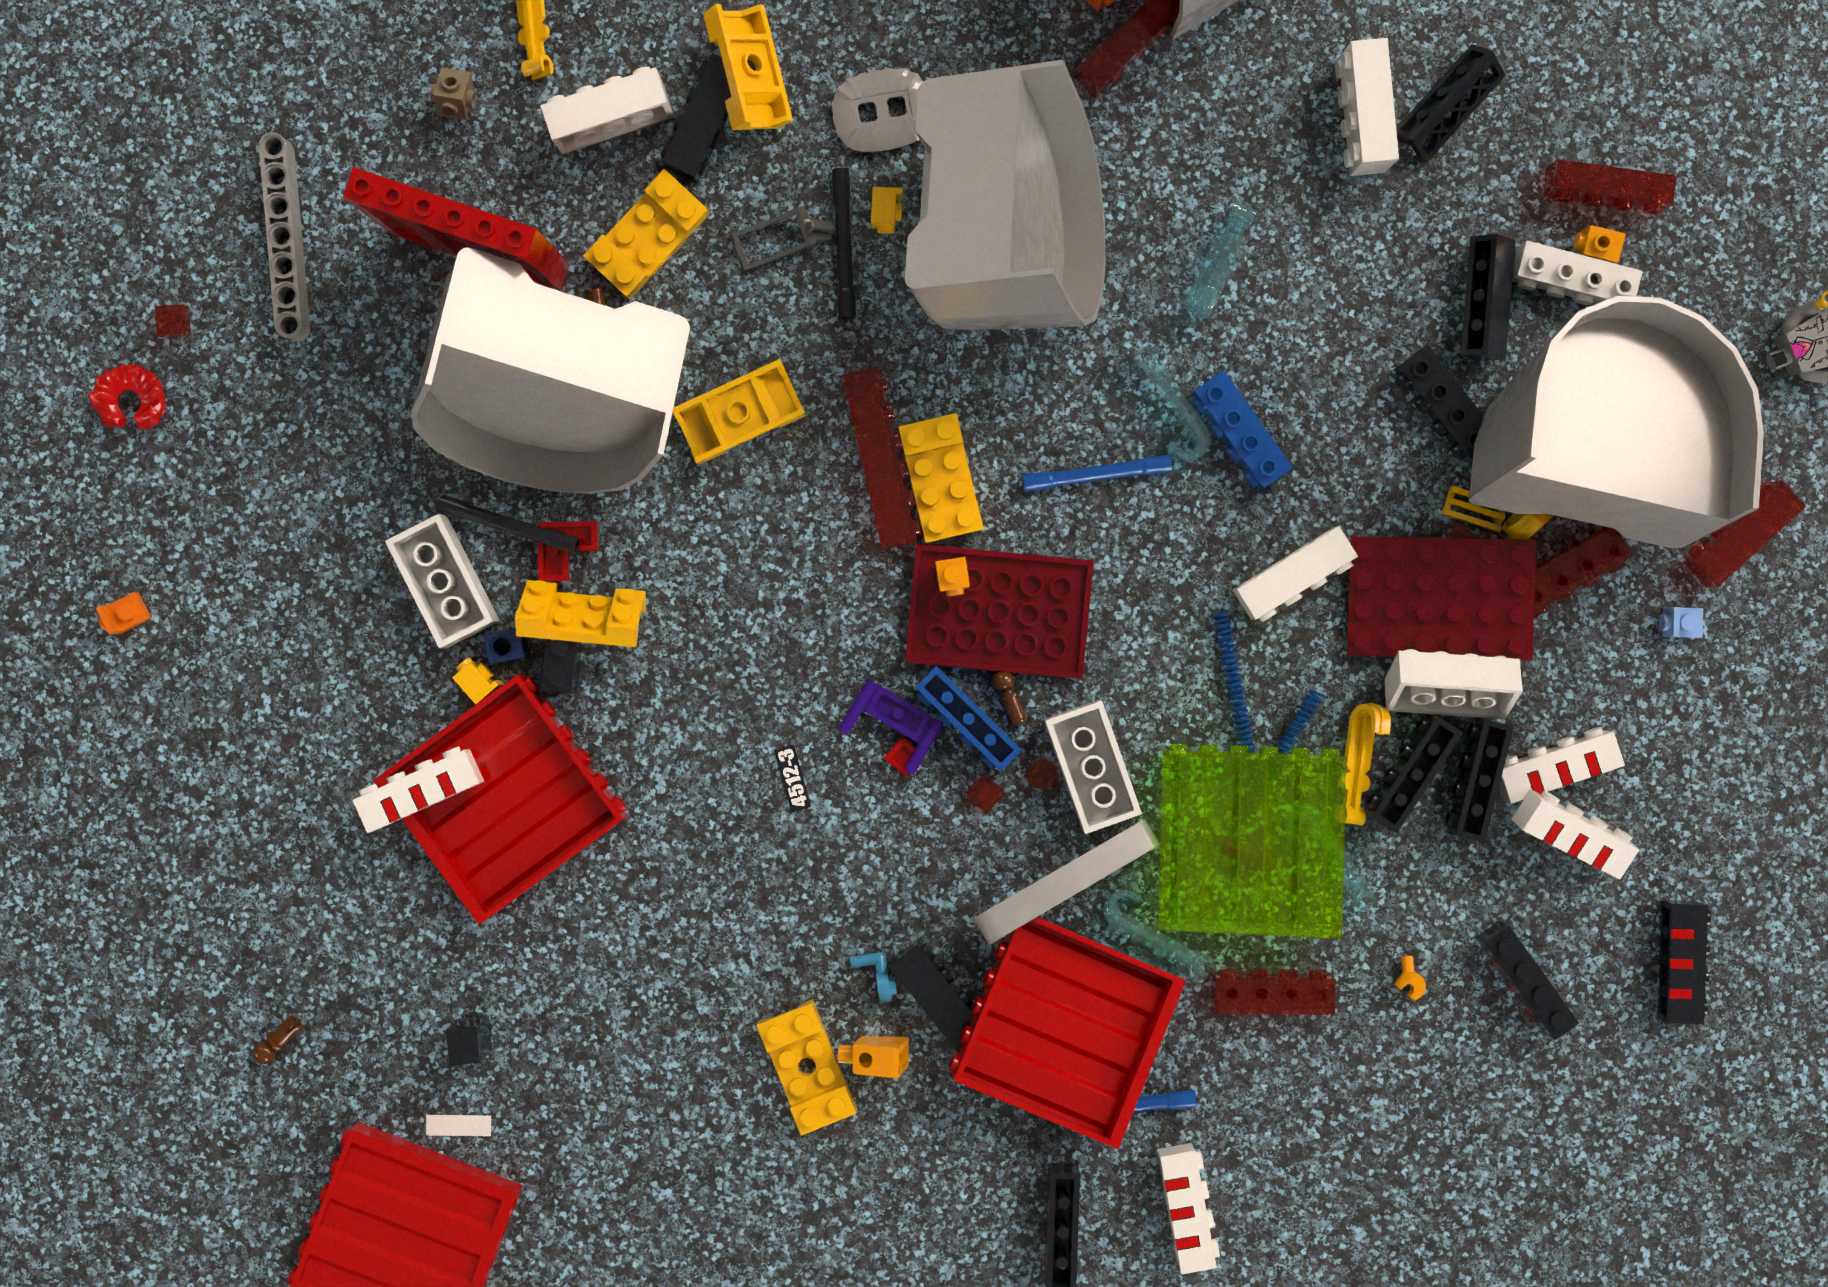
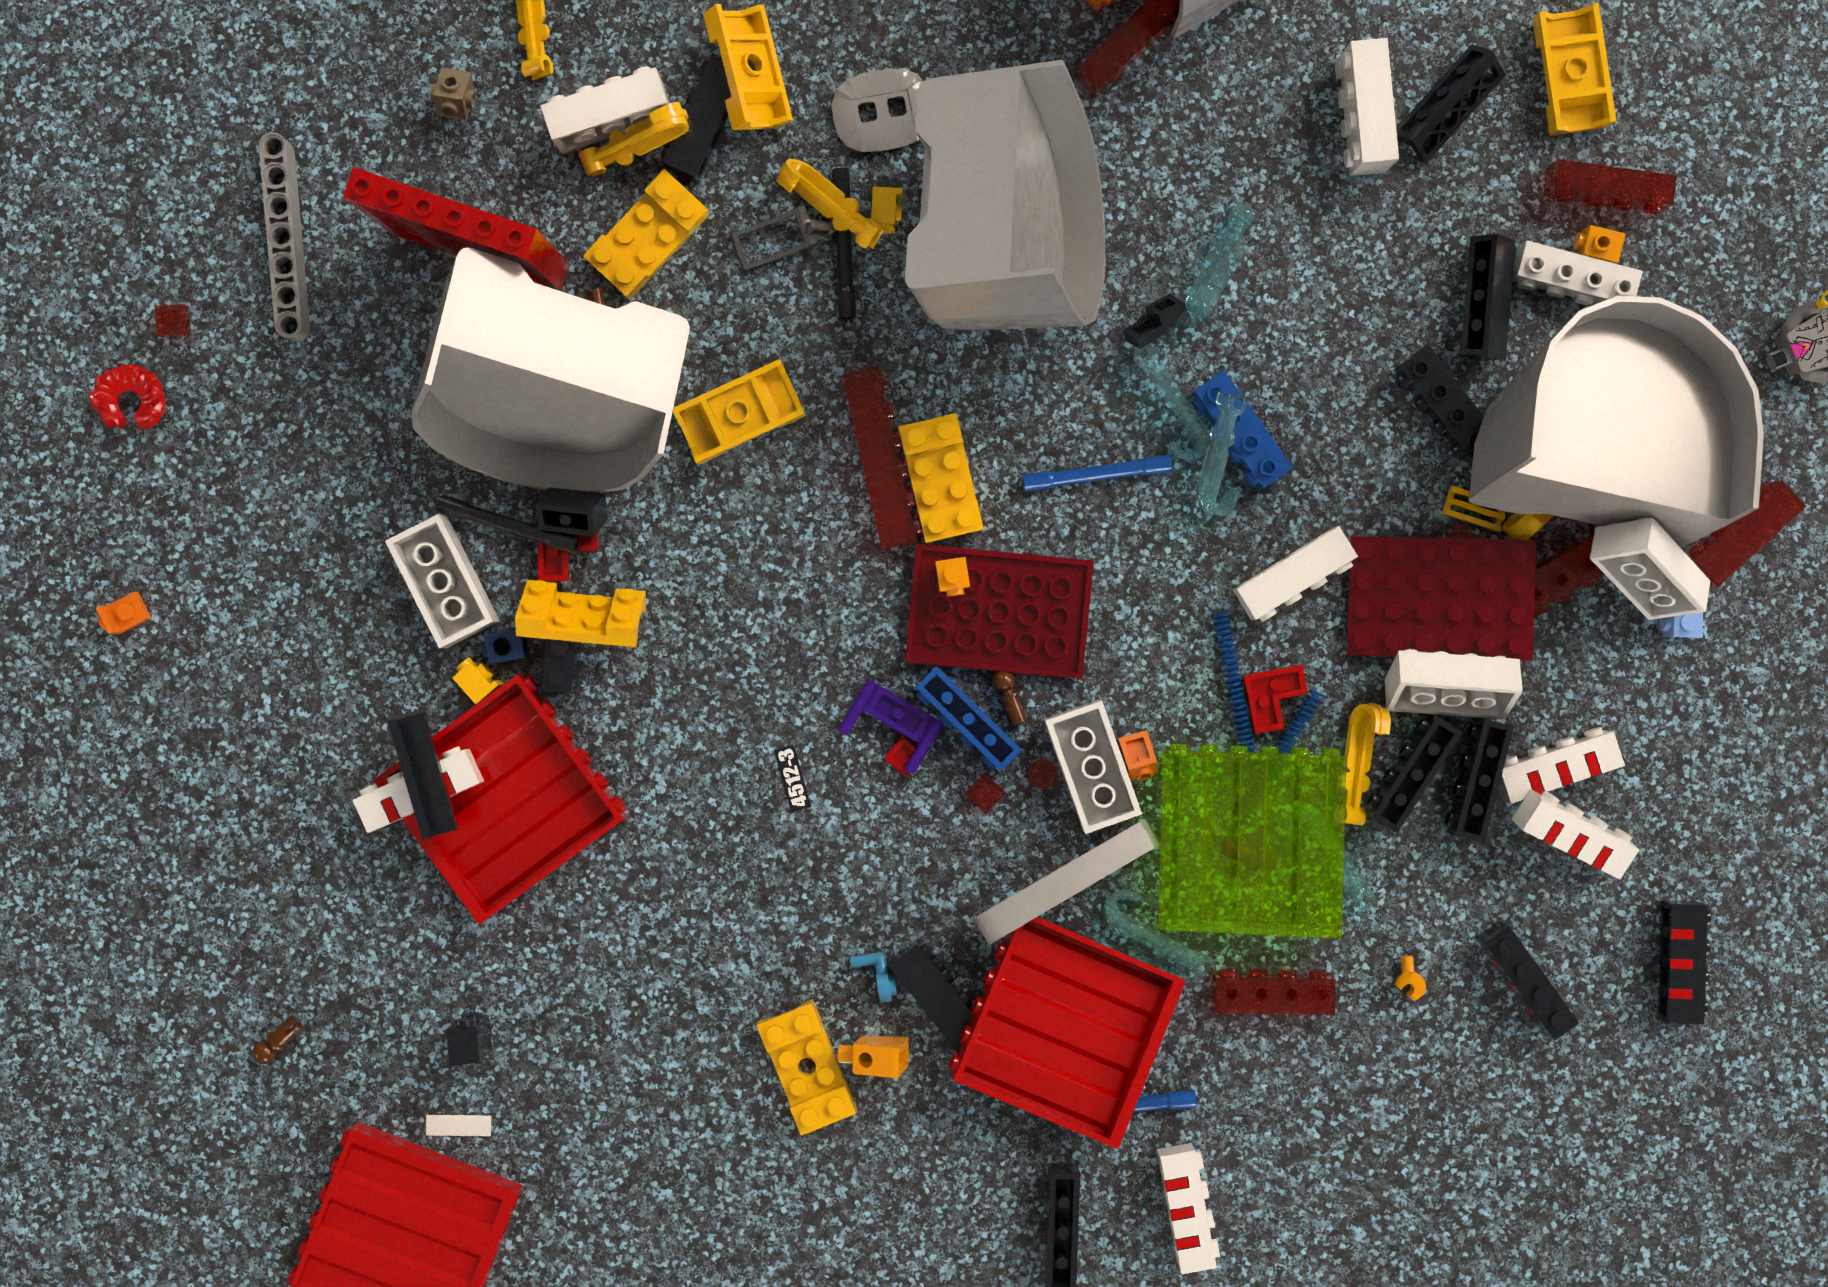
(423, 775): none -> black fence
(571, 511): none -> black brick
(640, 138): none -> yellow piece
(829, 201): none -> yellow piece
(1138, 755): none -> orange bracket
(1159, 319): none -> black slope
(1216, 457): none -> clear light blue piece
(1266, 689): none -> red plate
(1575, 70): none -> yellow piece
(1650, 568): none -> white brick

